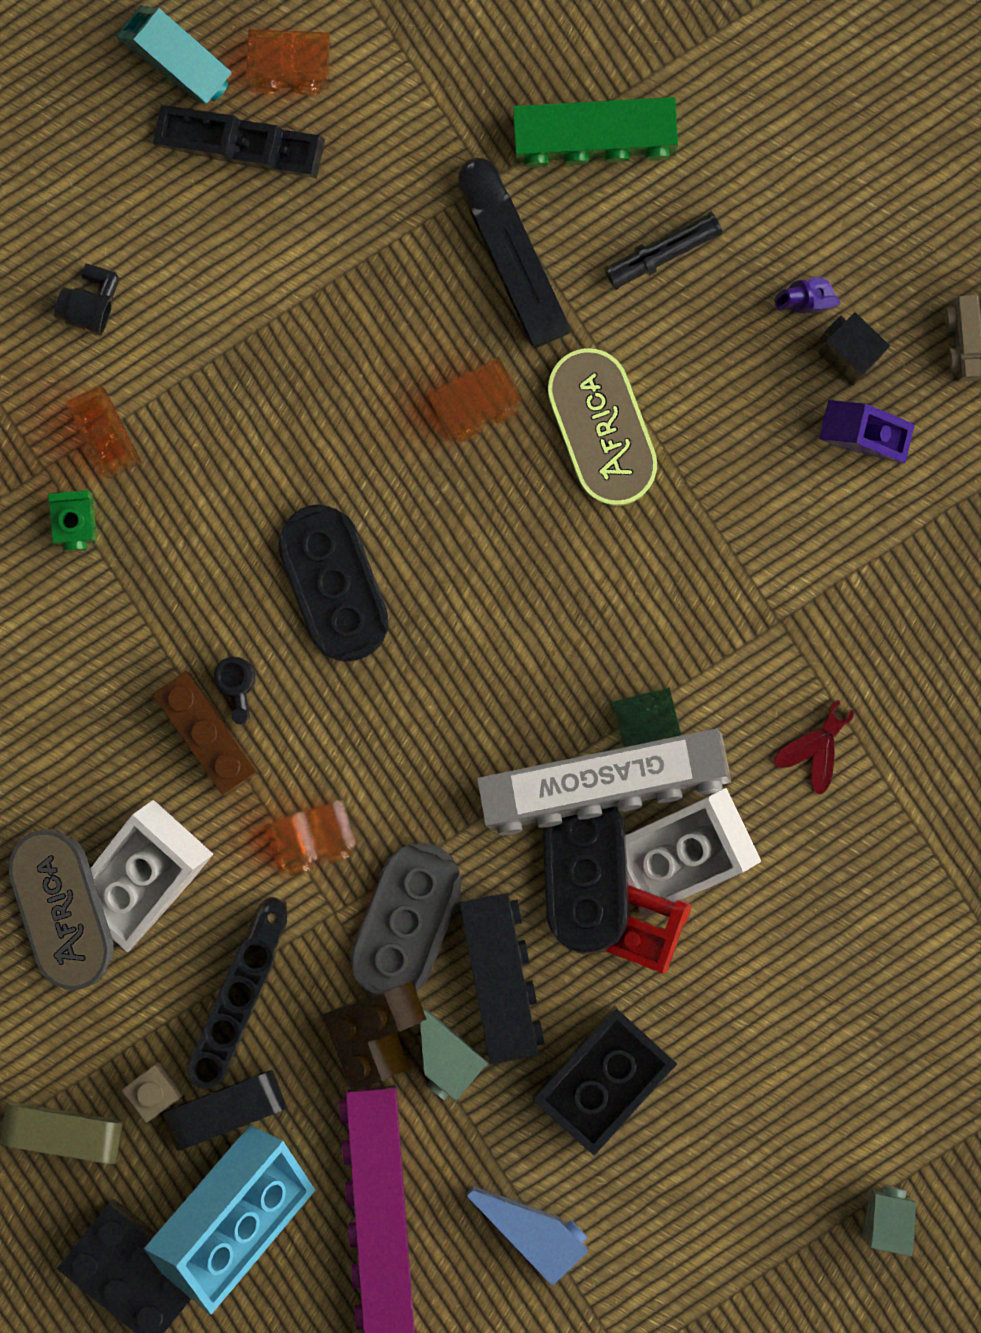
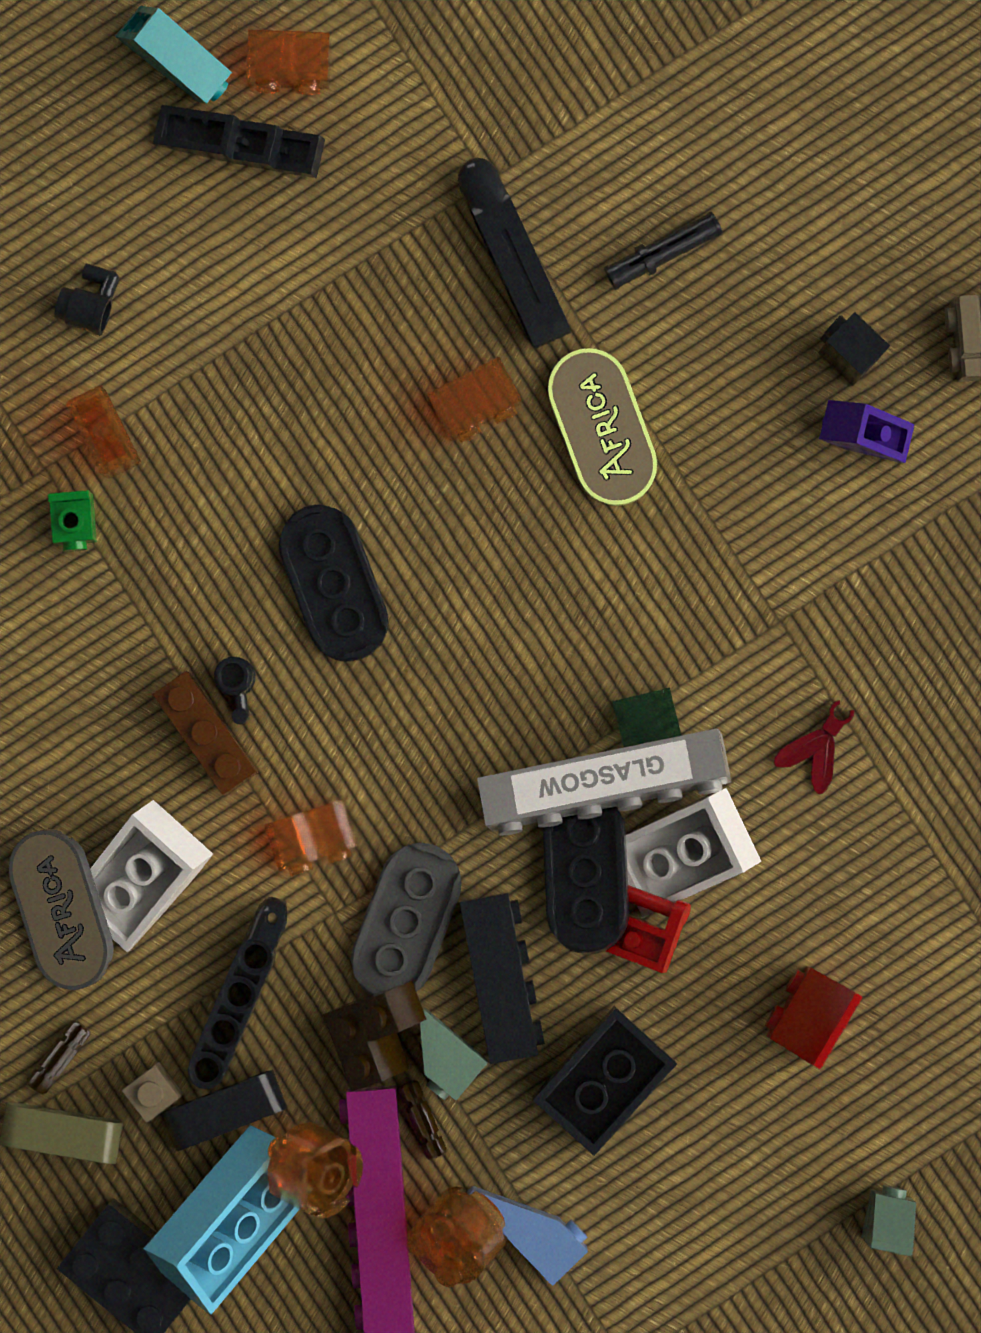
(58, 1057): none -> dark brown axle
(313, 1169): none -> clear orange brick
(422, 1119): none -> dark brown axle
(458, 1236): none -> clear orange brick
(595, 131): green brick -> none
(807, 296): dark purple piece -> none
(812, 1016): none -> red slope

